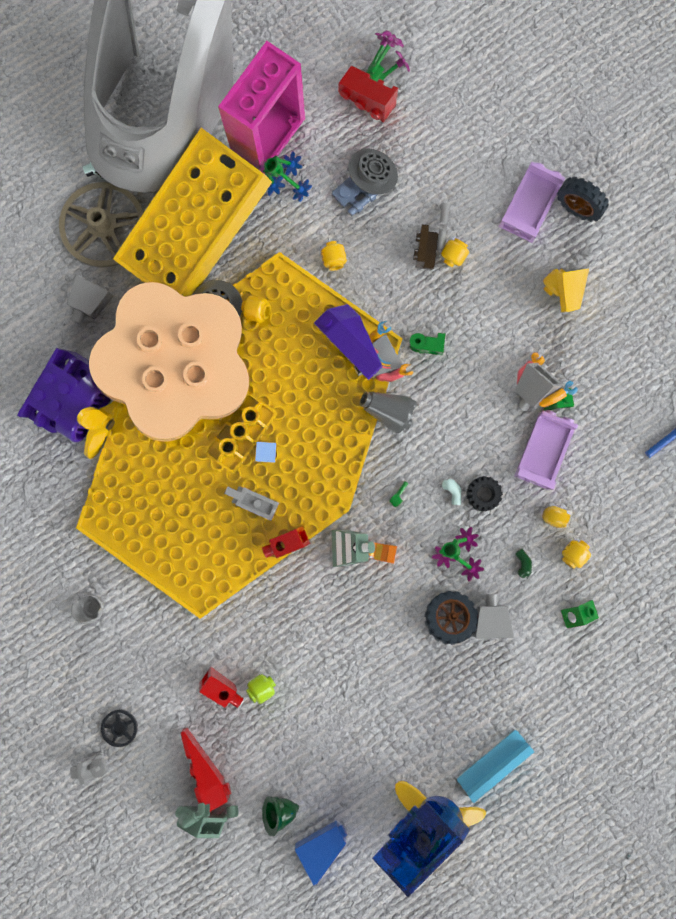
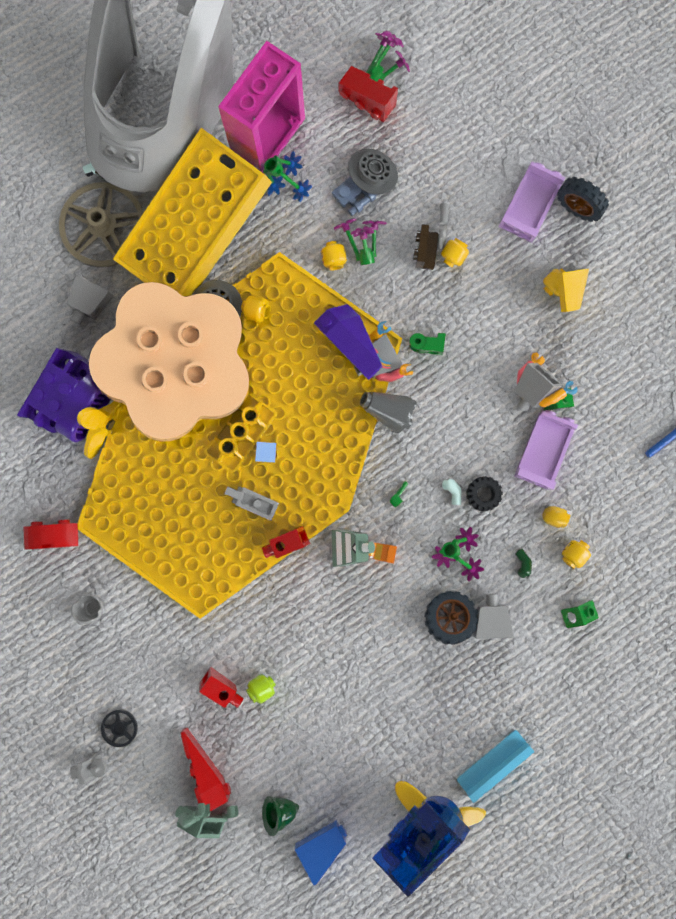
(50, 536): none -> red brick
(365, 256): none -> plant

